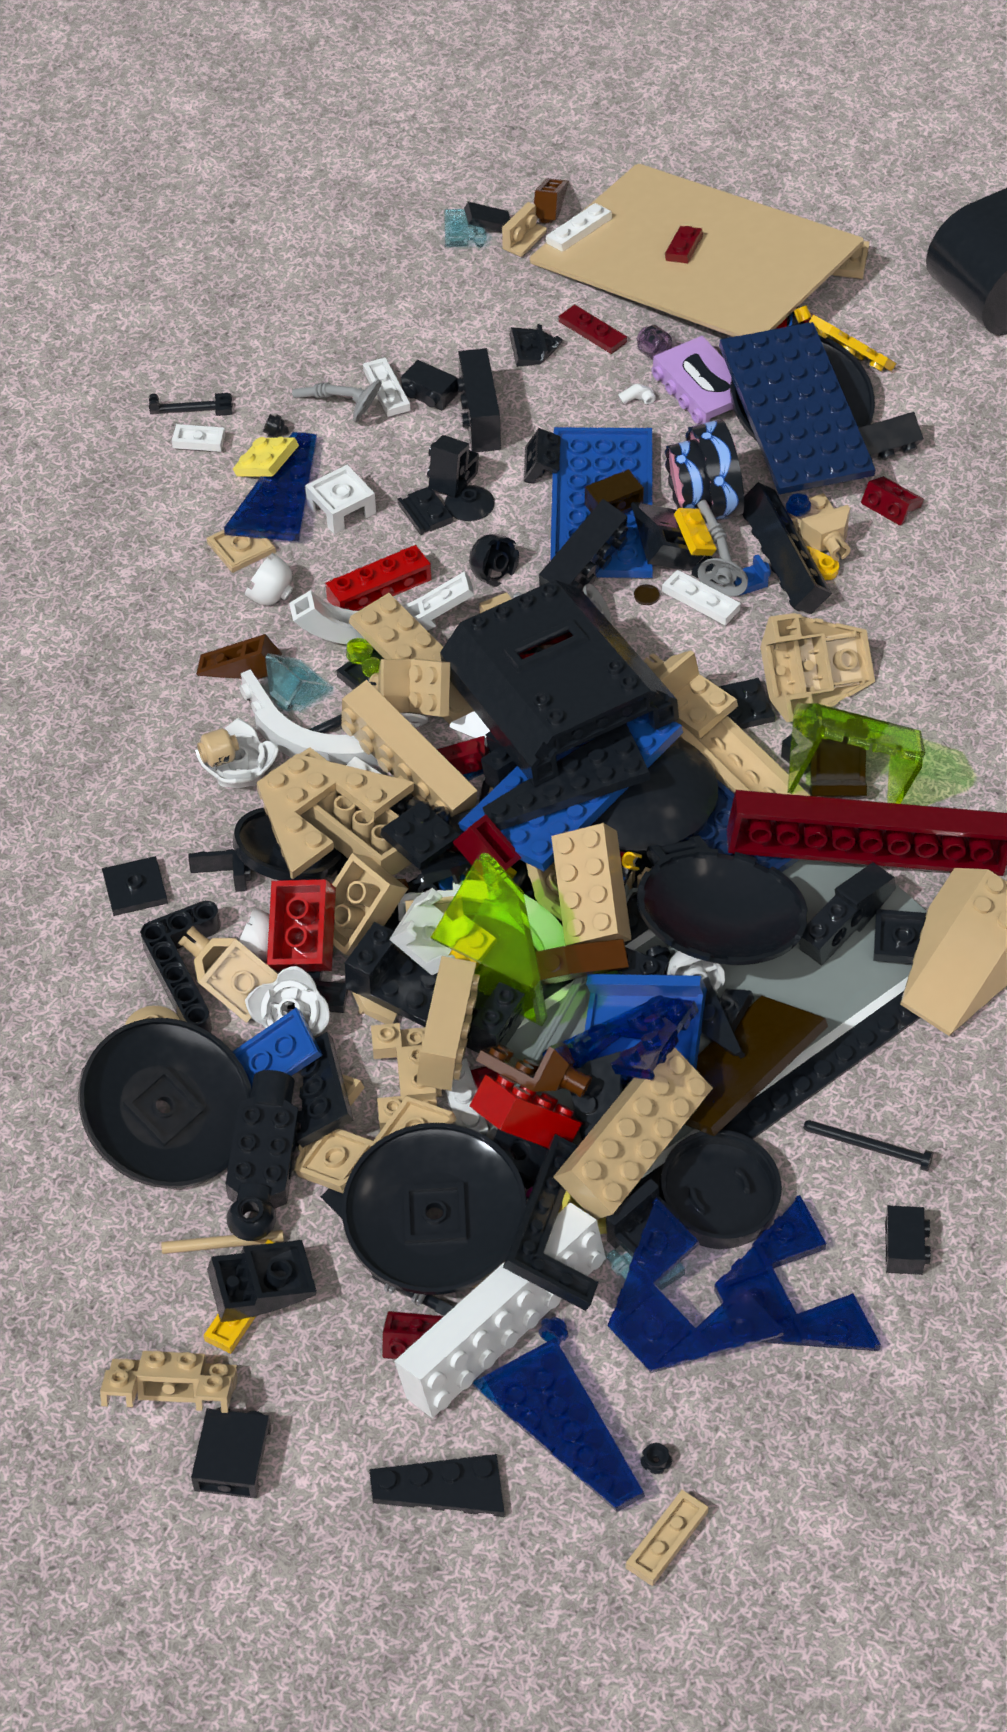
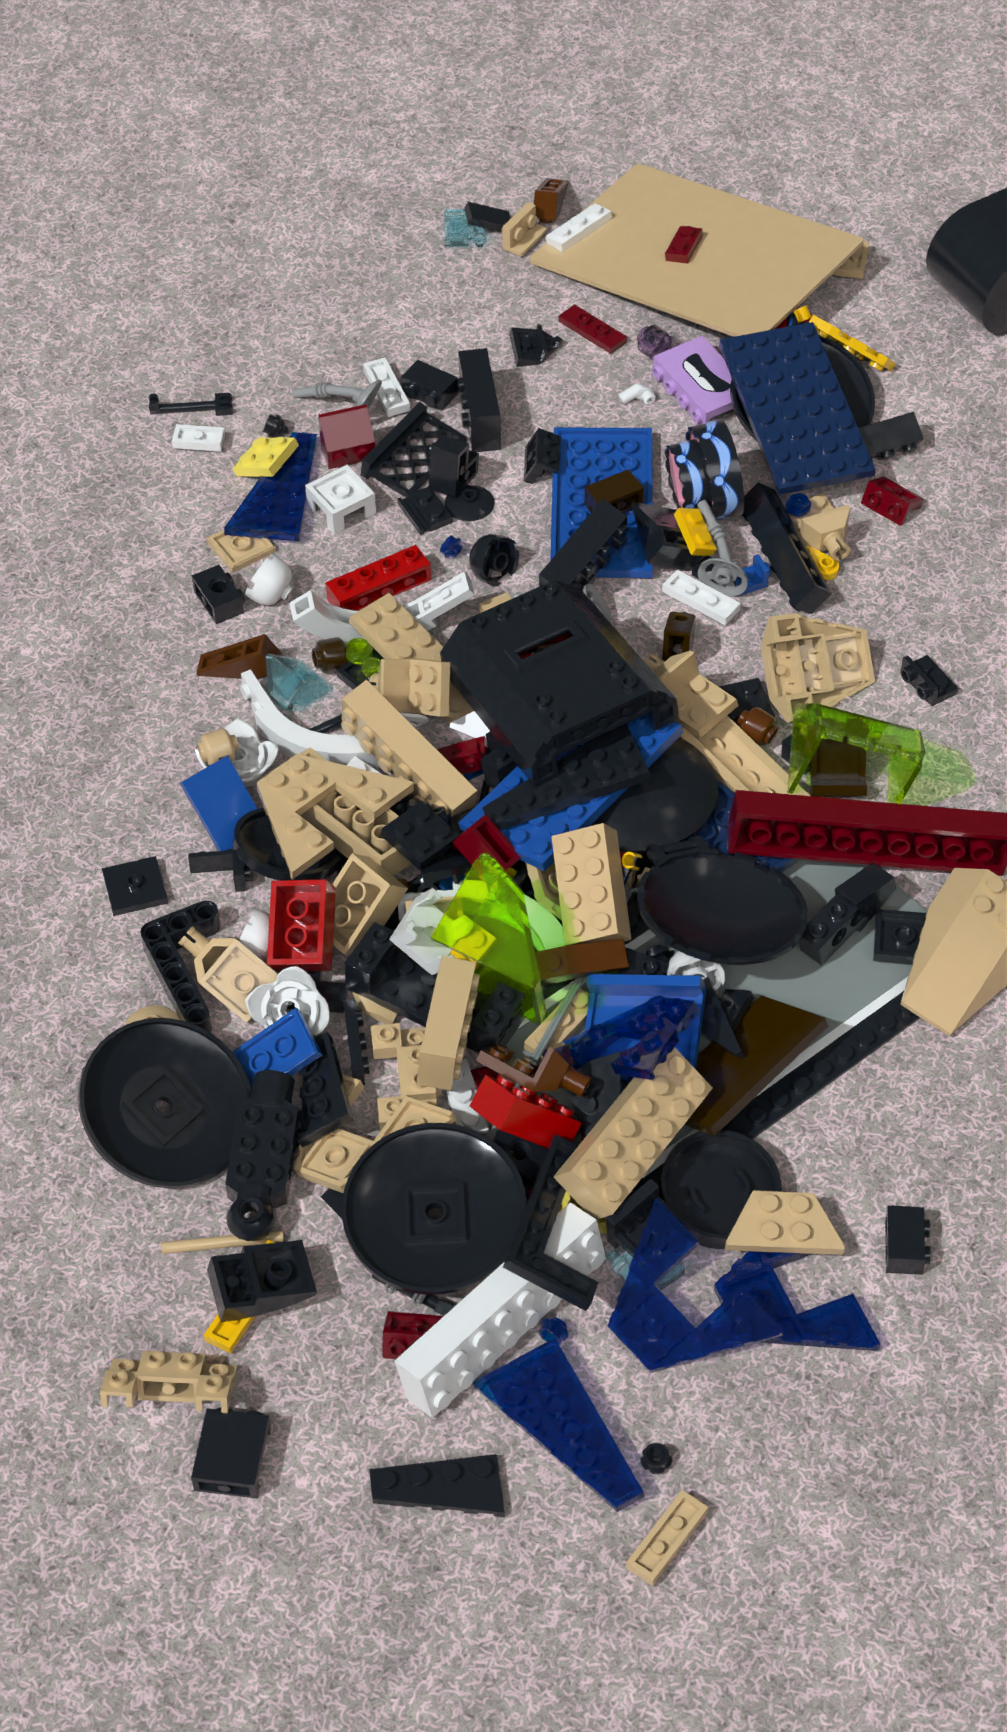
(218, 594): none -> black brick
(219, 800): none -> blue tile
(329, 655): none -> dark brown head
(346, 436): none -> slope
(356, 1040): none -> black plate
(394, 444): none -> black fence
(451, 547): none -> clear blue plate
(570, 1023): none -> tan plate
(646, 594): dark brown piece -> none
(678, 630): none -> dark brown torso
(758, 725): none -> reddish brown head
(784, 1224): none -> tan wing
(870, 1144): black bar -> none
(927, 679): none -> black bracket

